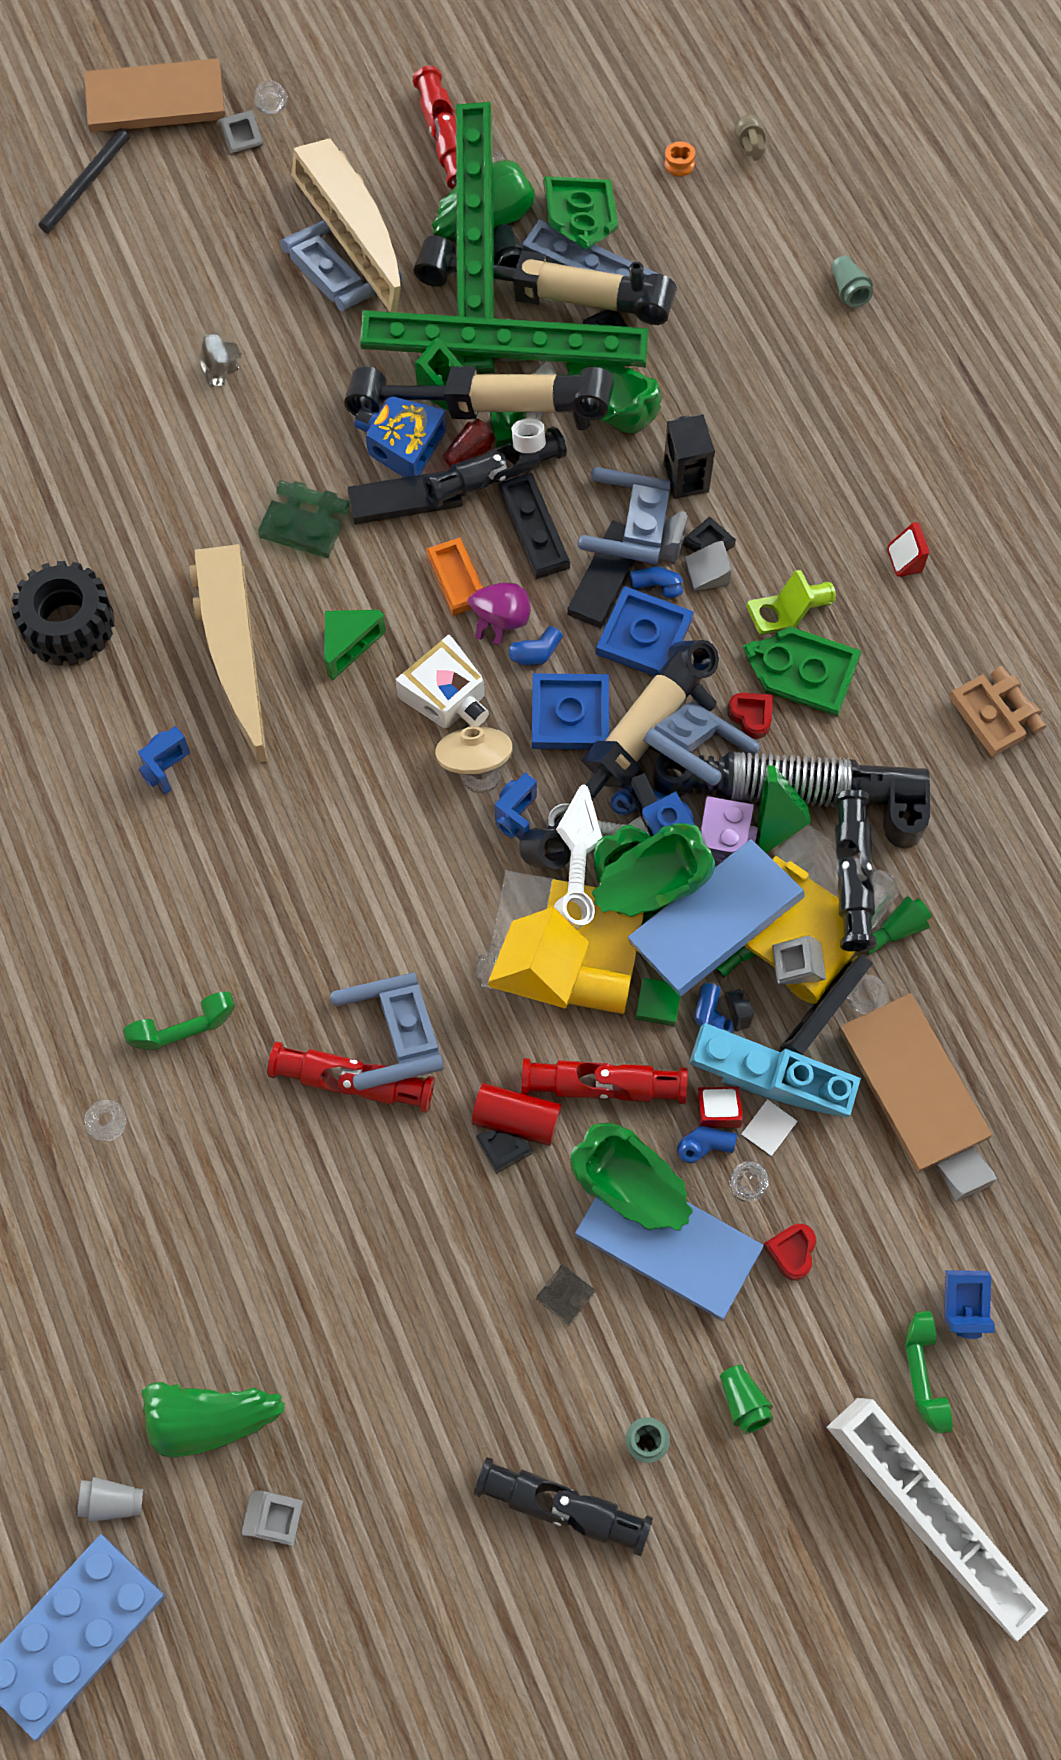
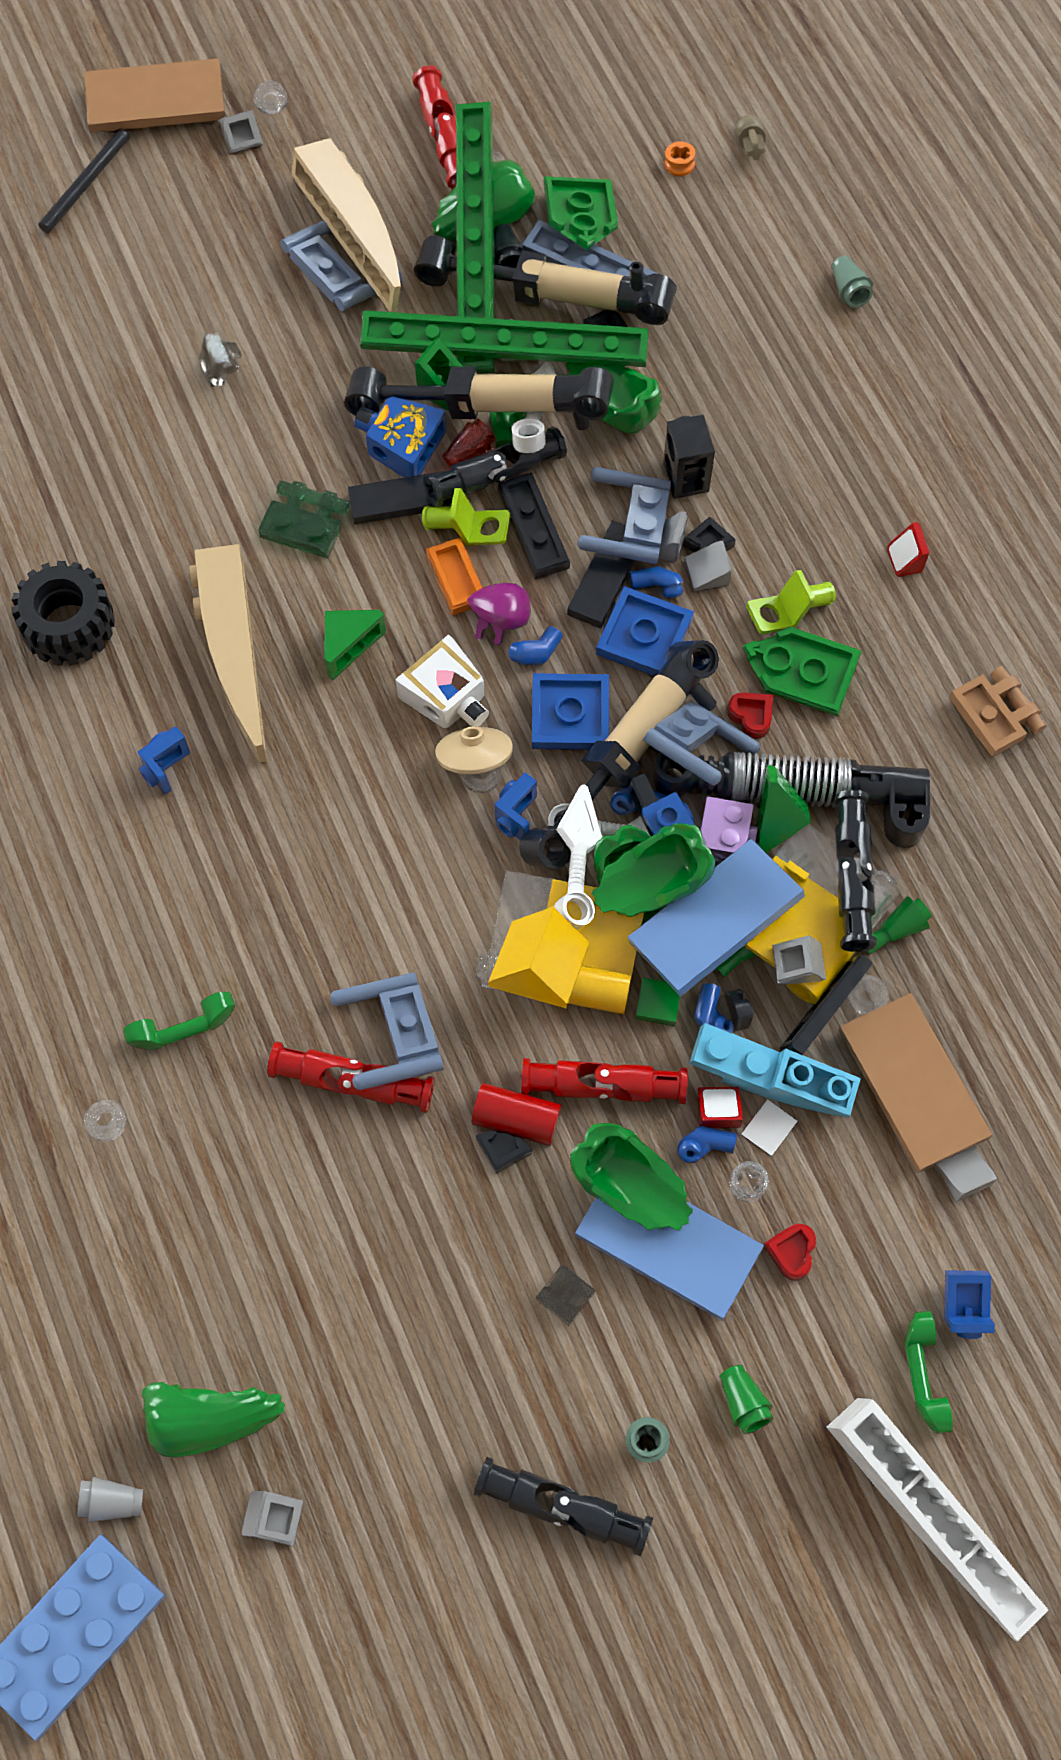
(466, 521): none -> lime bracket

